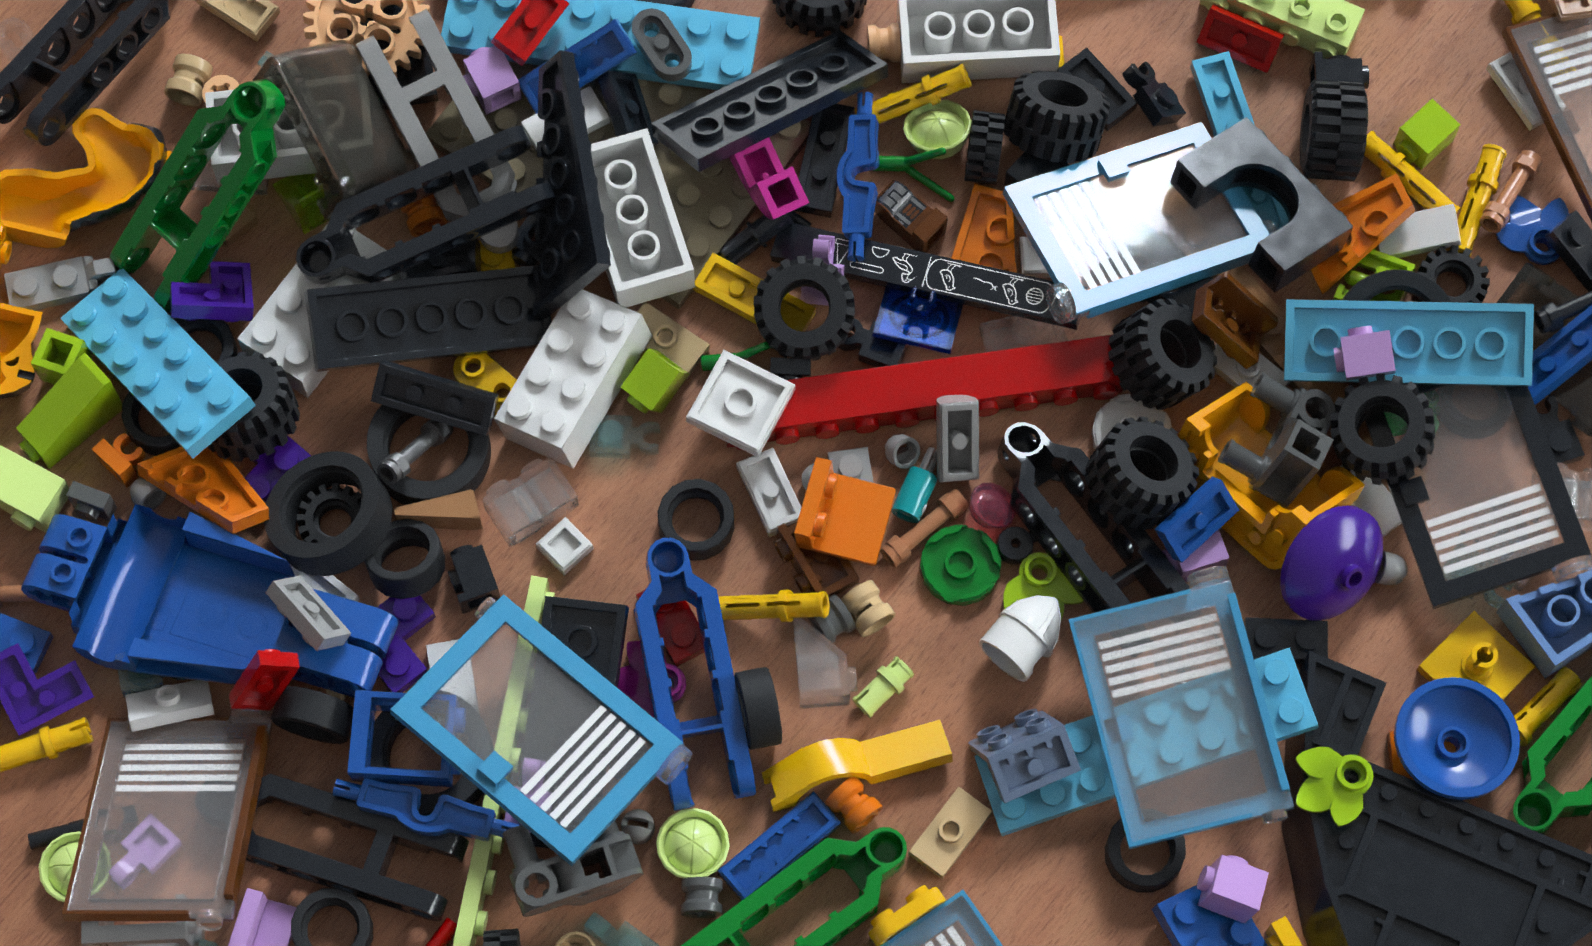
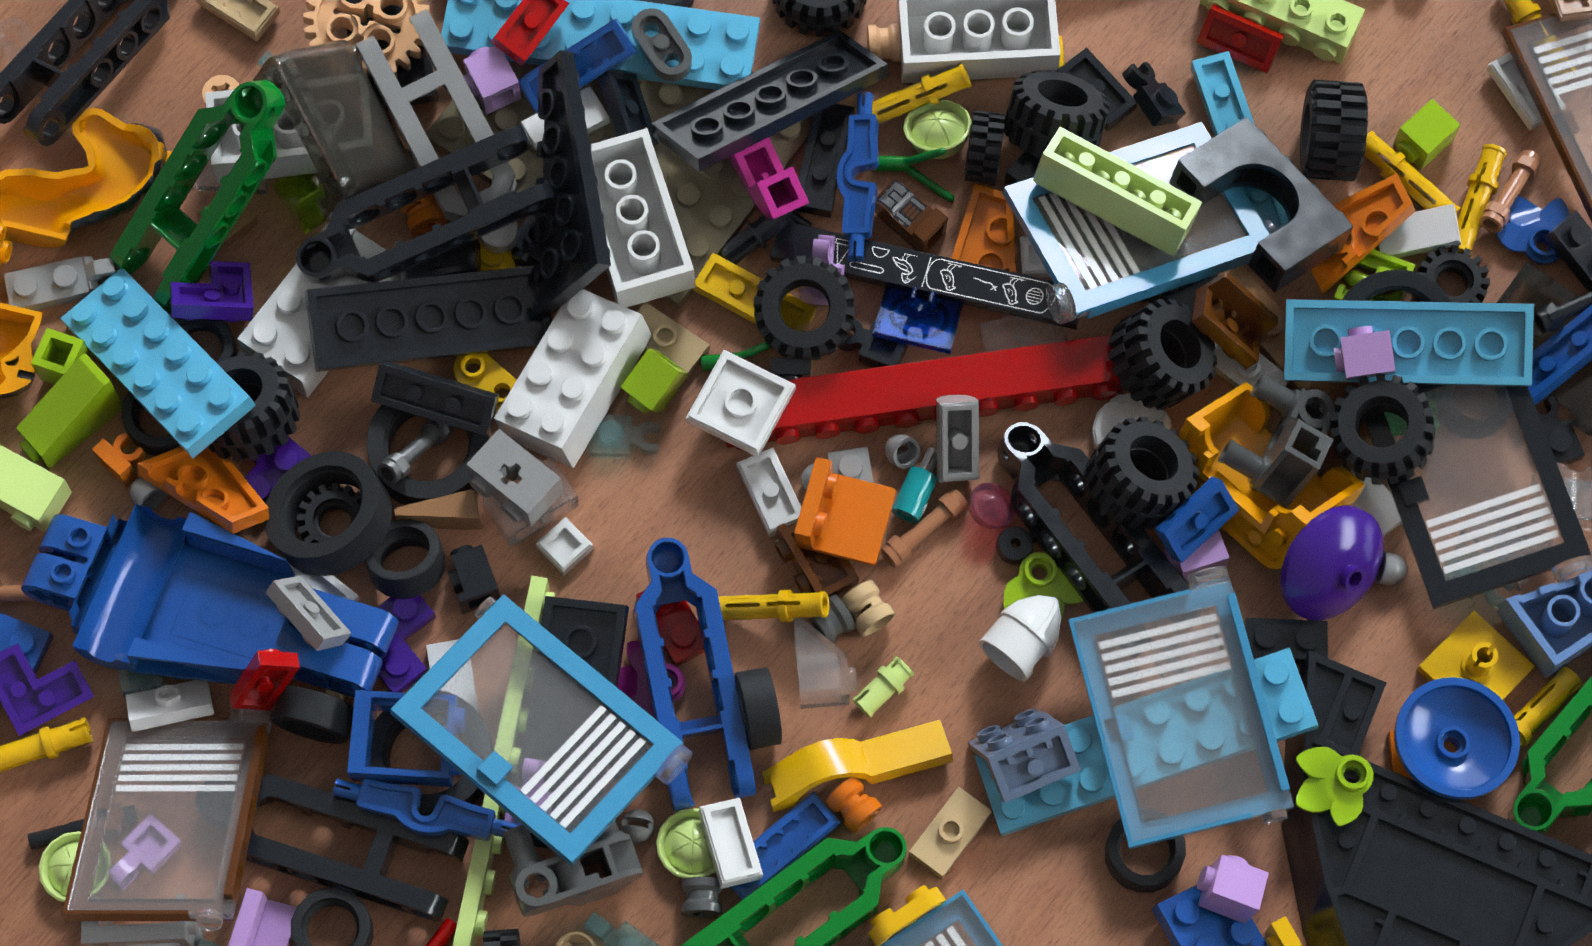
(91, 502): dark grey plate -> none
(188, 80): tan wheel -> none
(505, 459): none -> light grey brick
(698, 489): black tyre -> none
(730, 843): none -> white tile
(960, 565): green tile -> none
(1116, 191): none -> yellowish green brick
(1339, 69): black brick -> none

